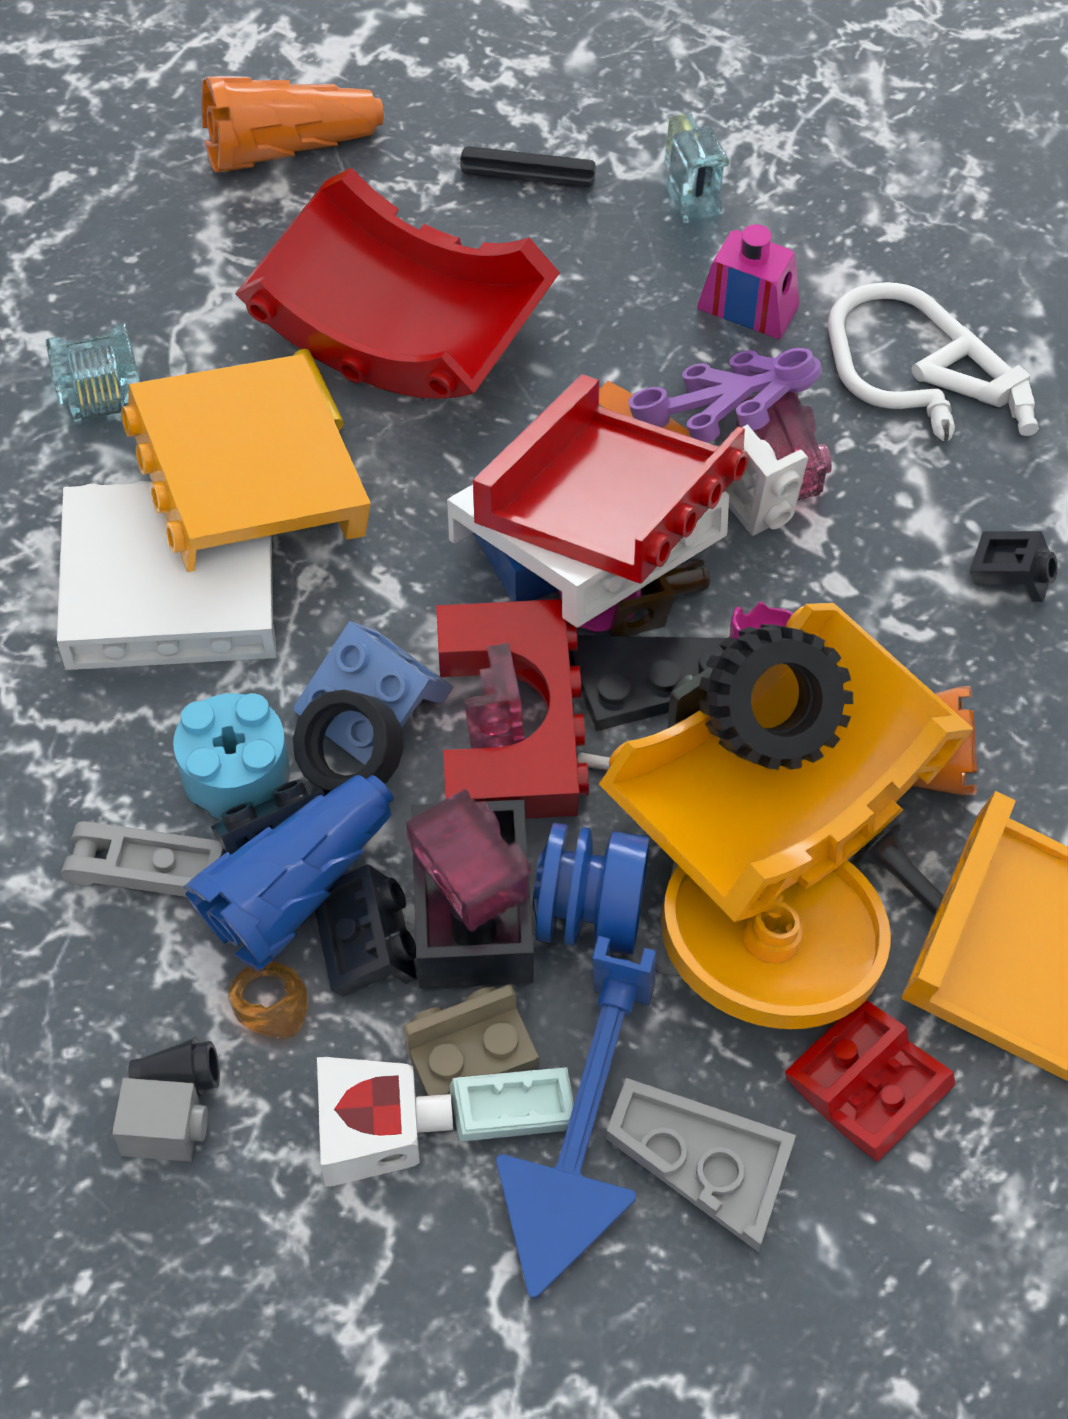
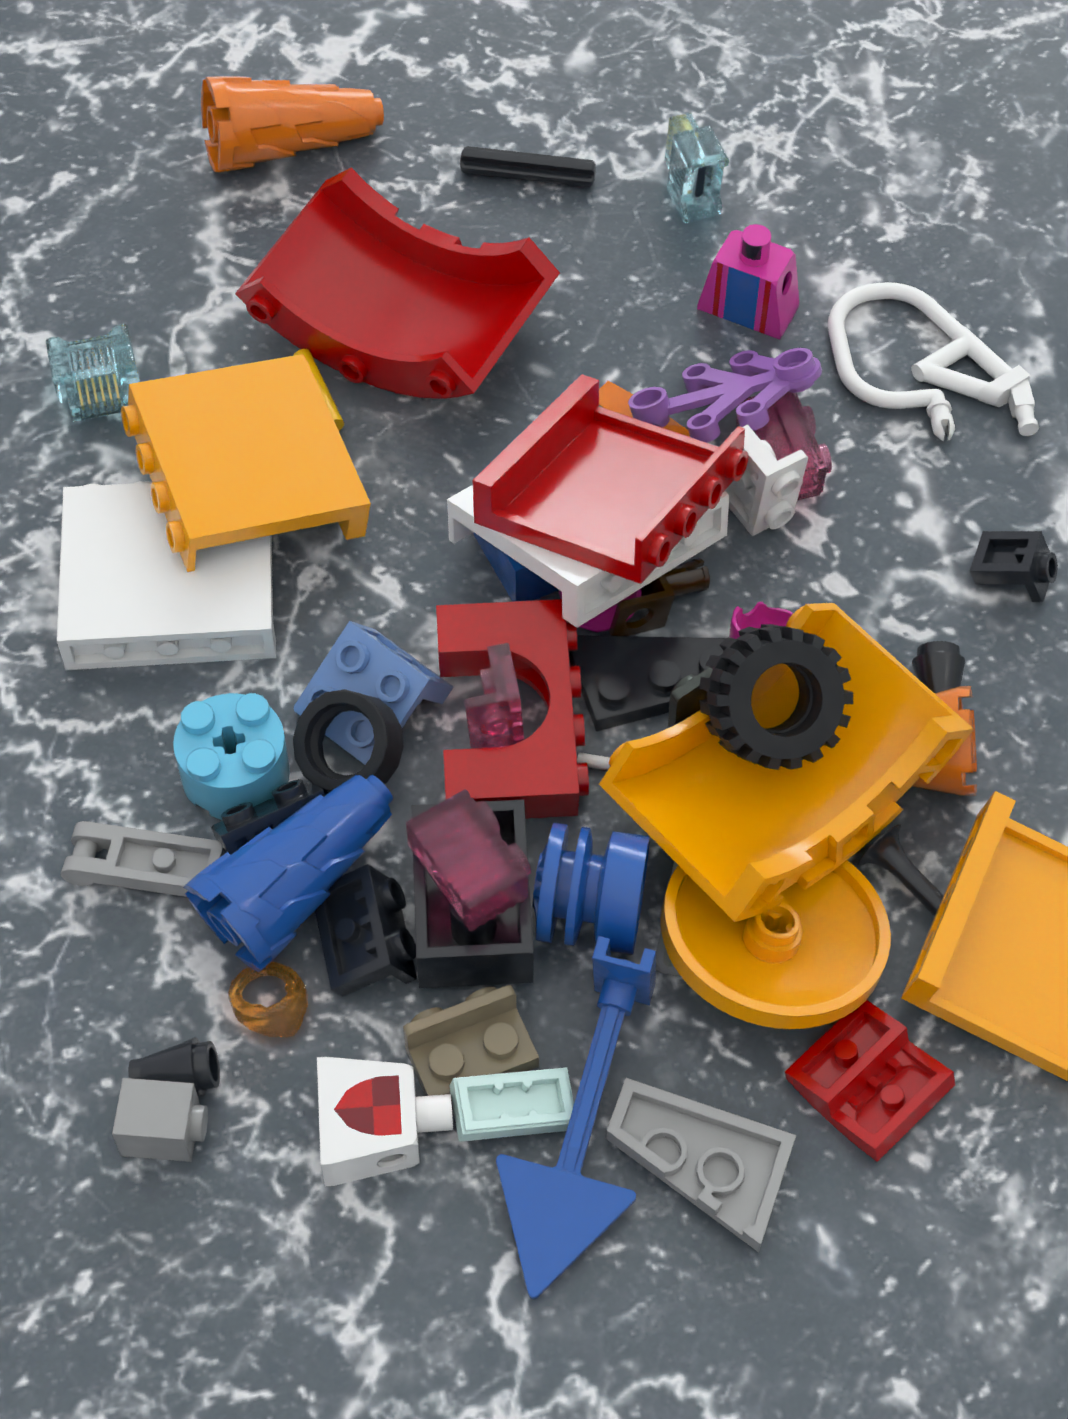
(939, 665): none -> black cone

